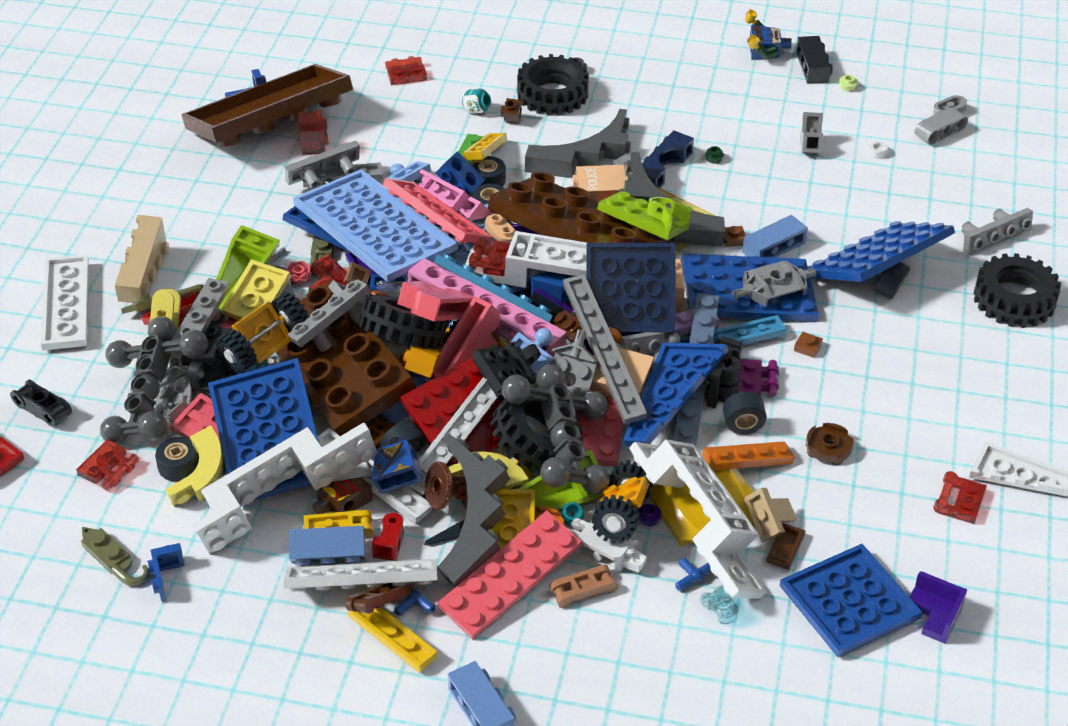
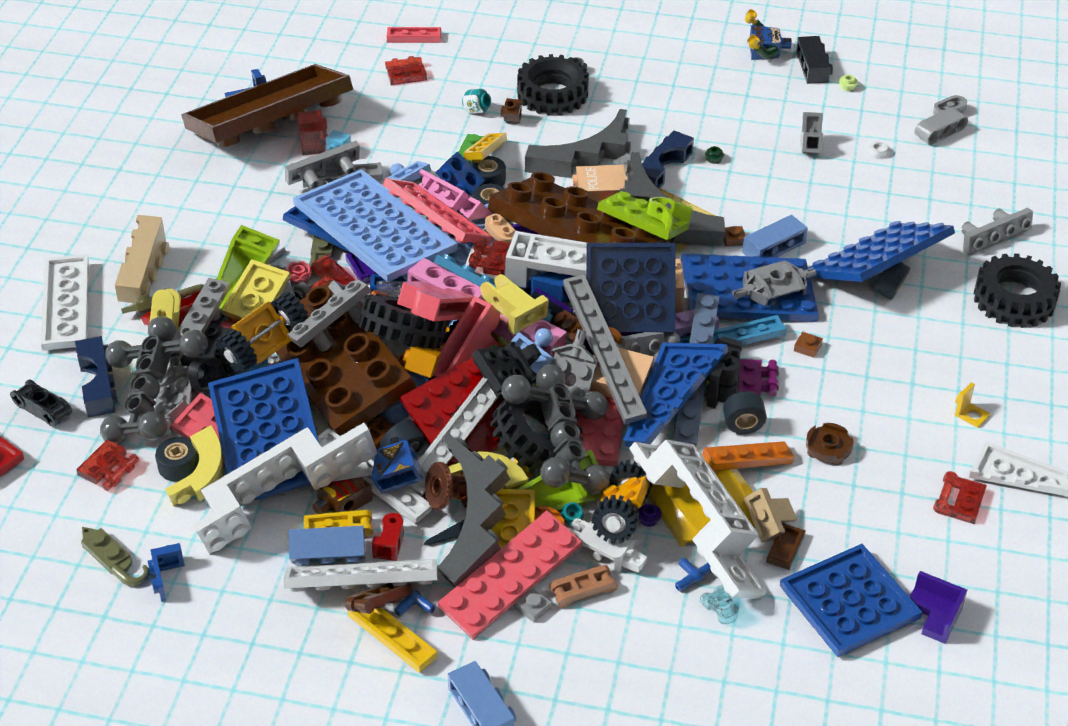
(97, 393): none -> dark blue arch
(301, 290): none -> dark grey plate
(337, 139): none -> medium azure plate
(356, 272): medium nougat plate -> none
(414, 34): none -> coral tile
(514, 303): none -> light yellow piece
(533, 605): none -> light grey plate
(965, 406): none -> yellow bracket

